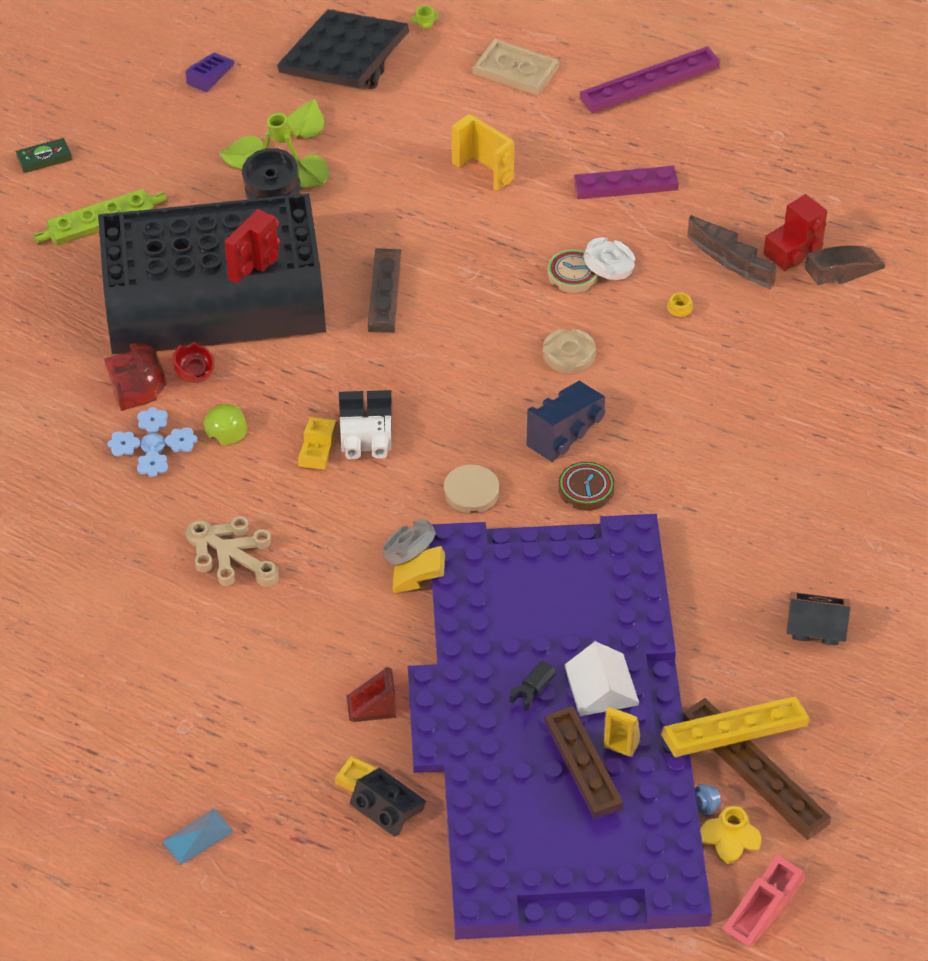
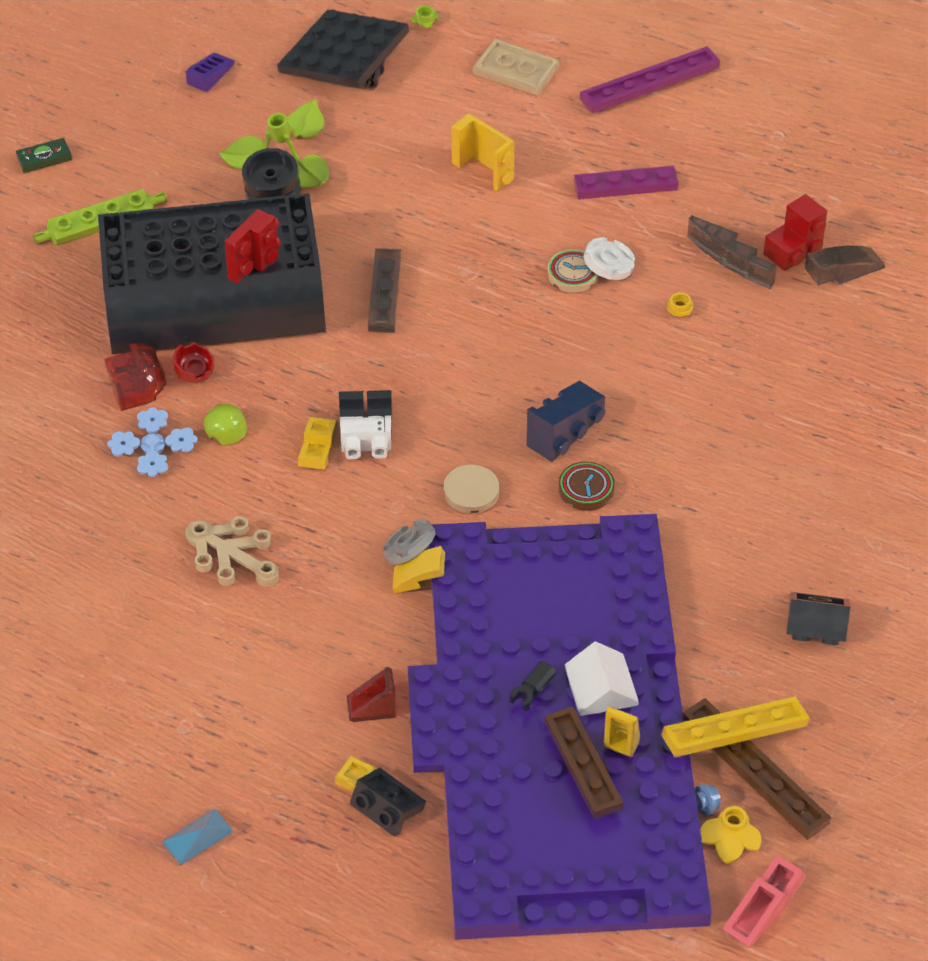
(569, 351): tan tile -> none

